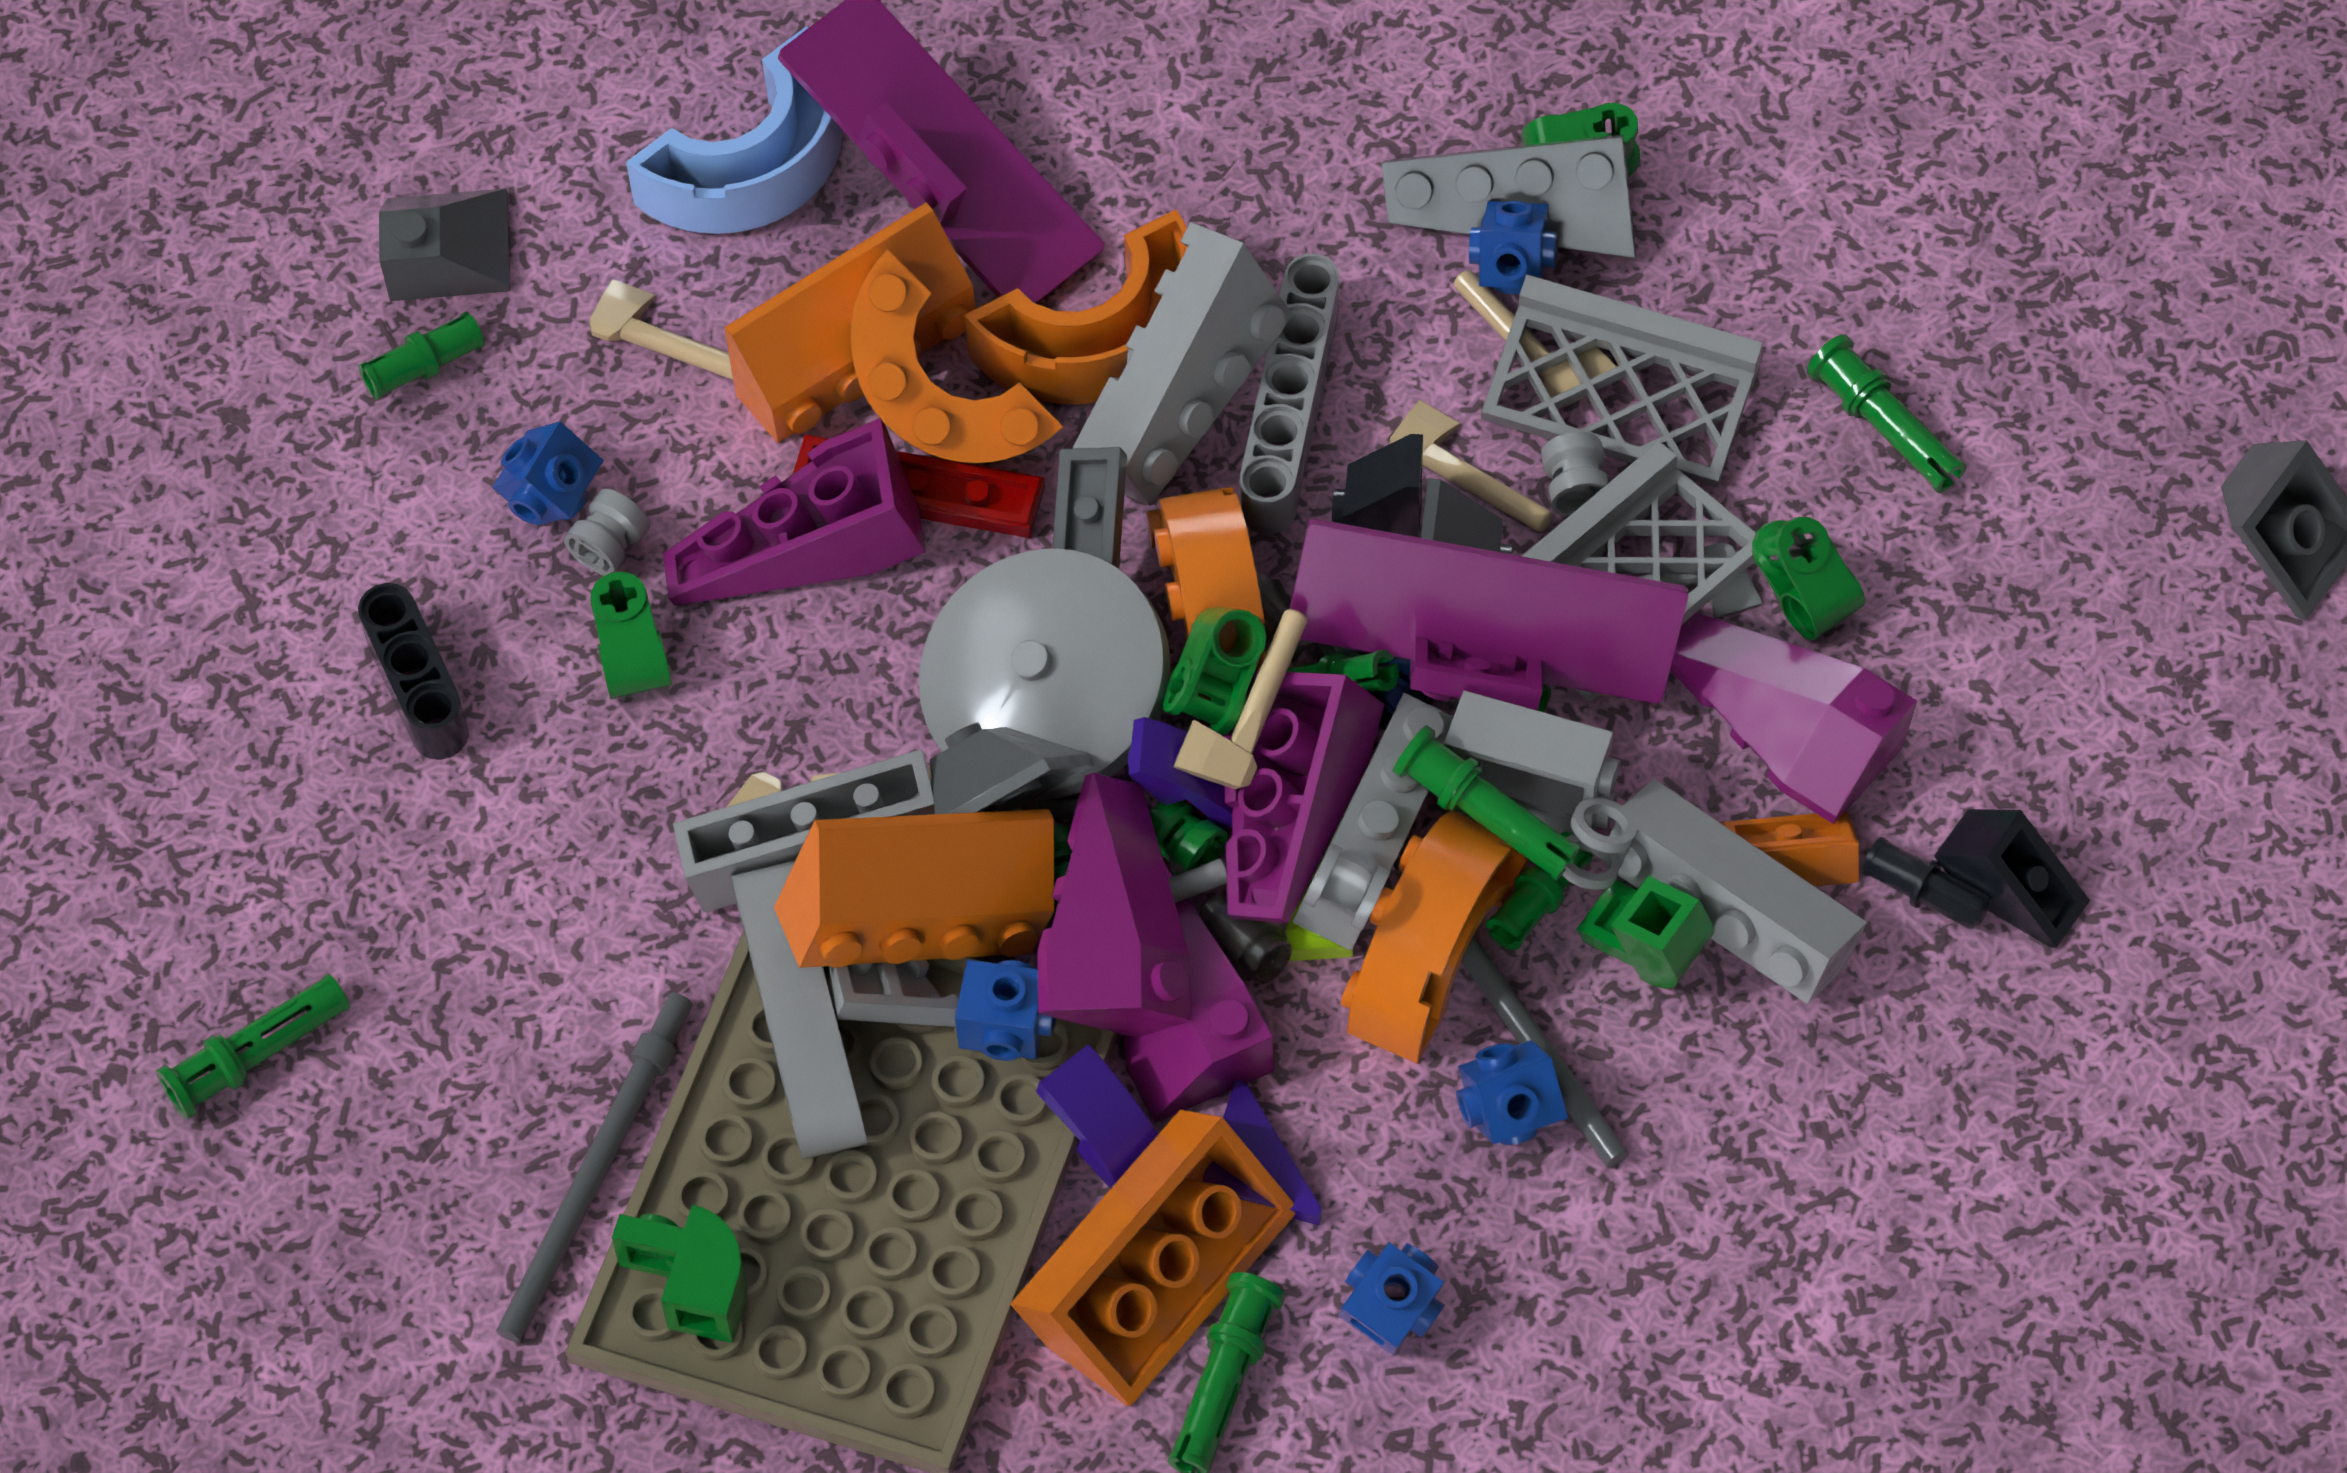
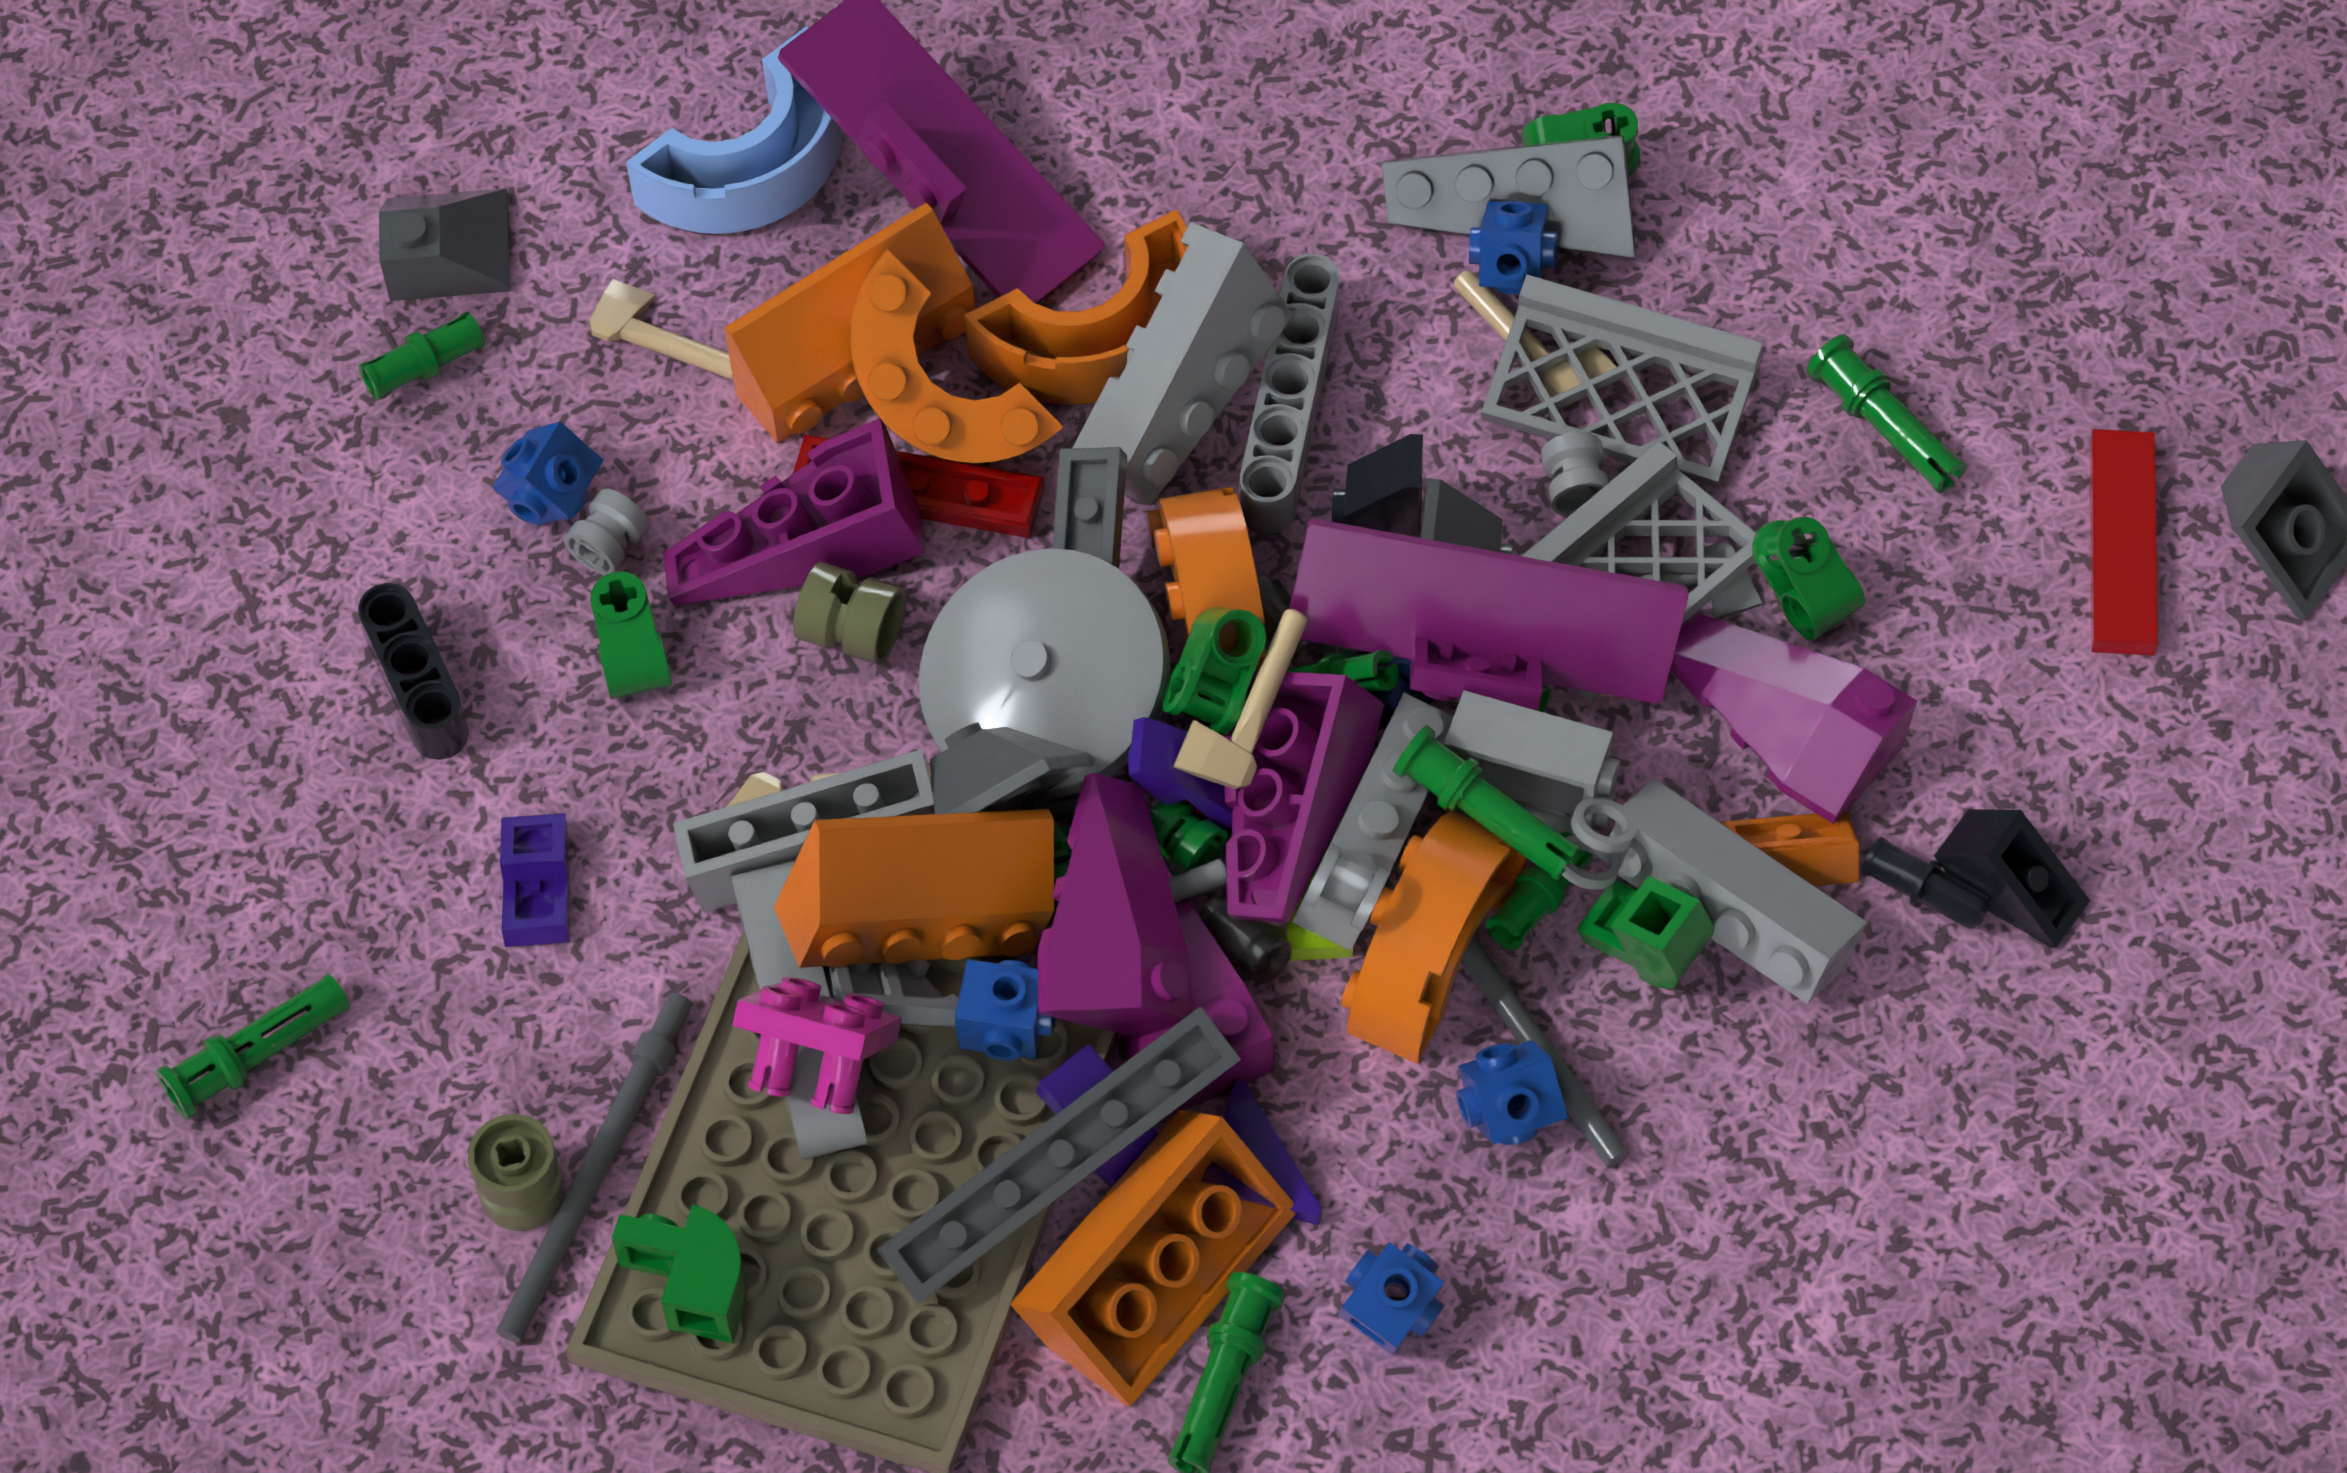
(516, 1172): none -> olive wheel
(535, 880): none -> dark purple slope
(798, 1015): none -> dark pink plate
(842, 611): none -> olive wheel
(1058, 1155): none -> dark grey plate
(1435, 429): tan piece -> none
(2123, 542): none -> red tile

